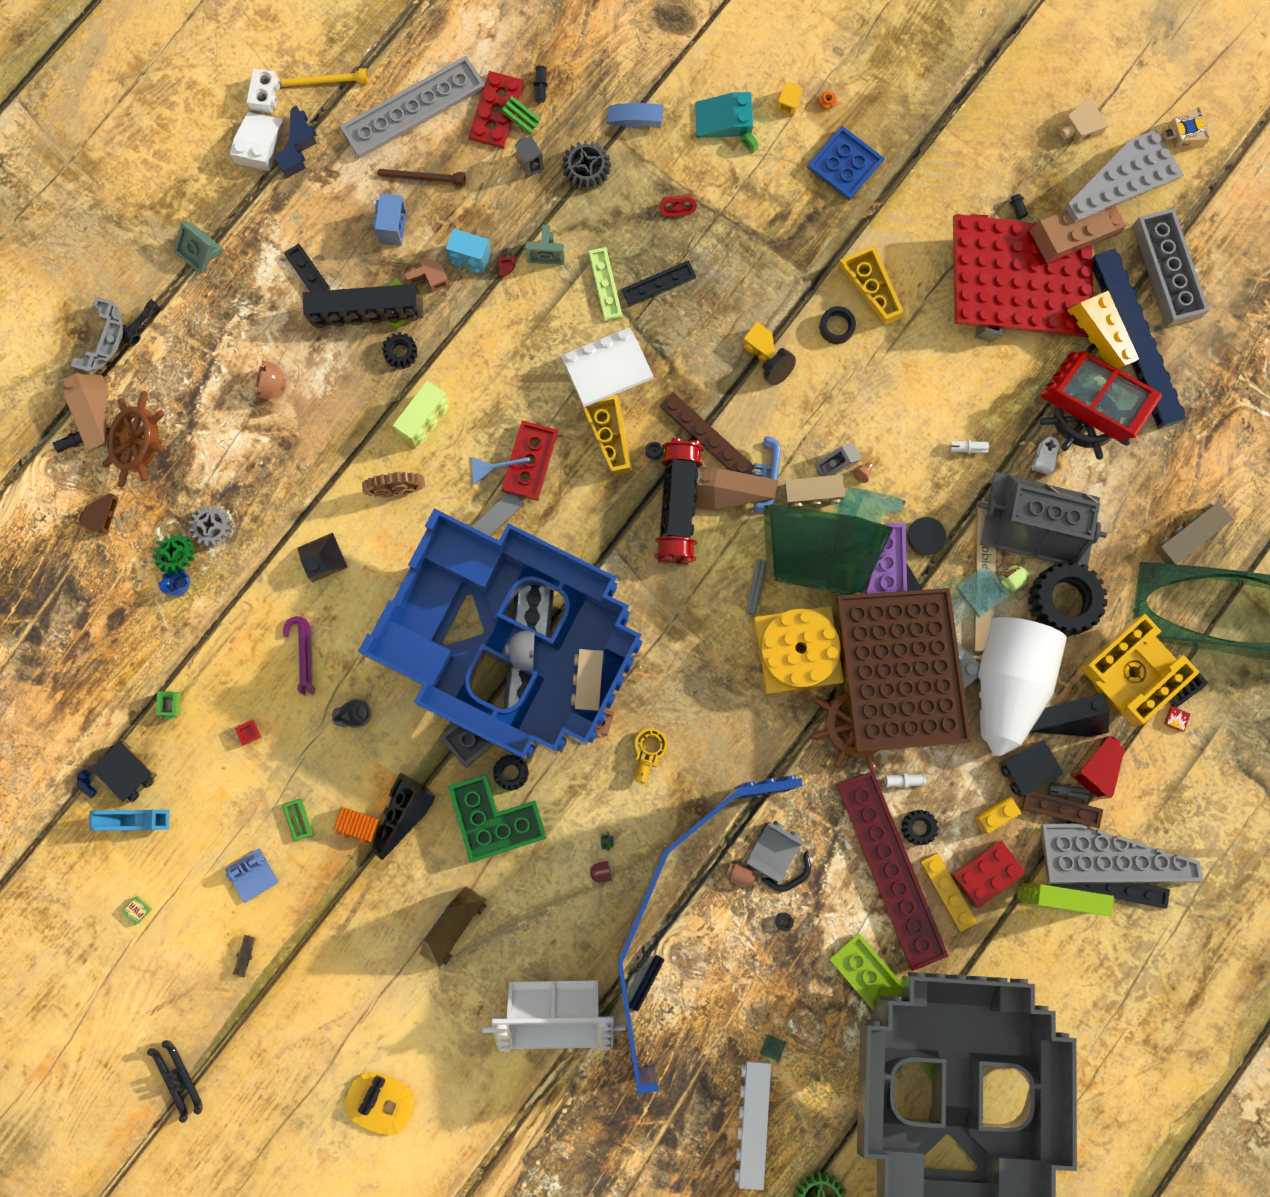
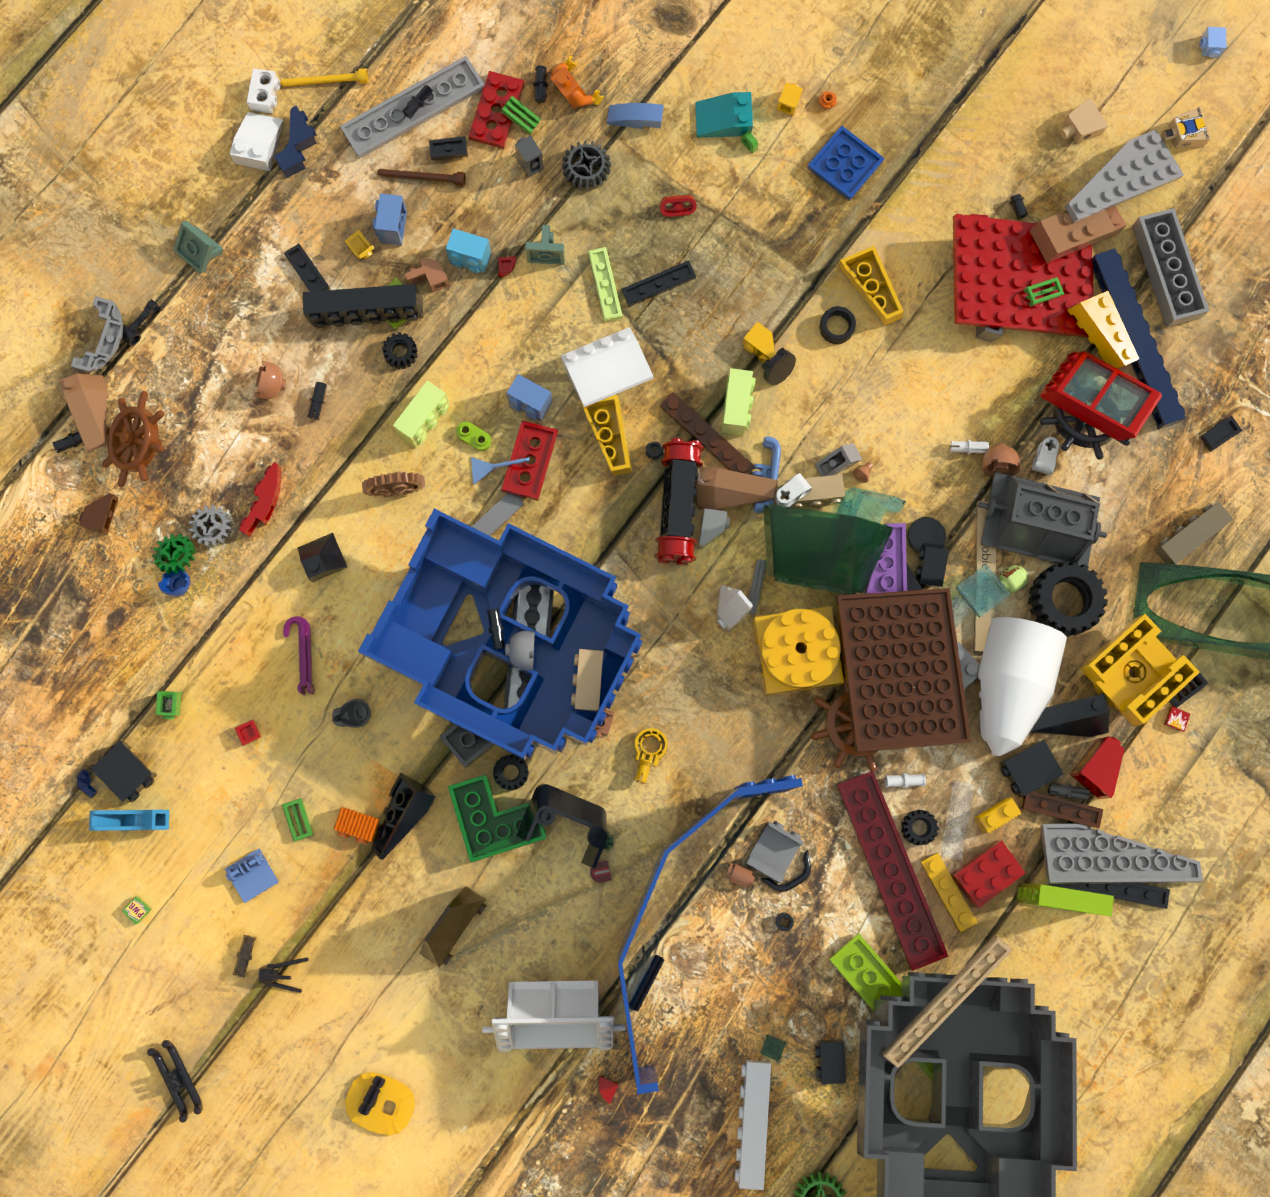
(267, 493): none -> red slope
(269, 975): none -> black plant
(317, 400): none -> black axle
(359, 245): none -> yellow bracket
(417, 102): none -> black axle
(448, 148): none -> black plate
(473, 436): none -> lime plate
(496, 629): none -> black pin
(529, 398): none -> medium blue brick
(550, 801): none -> black windscreen
(570, 88): none -> orange torso
(607, 1088): none -> red tile
(713, 526): none -> light grey slope
(732, 607): none -> white wedge
(738, 402): none -> yellowish green brick
(794, 489): none -> white piece
(831, 1061): none -> black brick
(932, 564): none -> black brick
(947, 1001): none -> tan tile
(957, 820): none -> clear plate
(1001, 459): none -> nougat cylinder
(1031, 296): none -> bright green tile
(1213, 42): none -> light blue brick
(1221, 433): none -> black tile

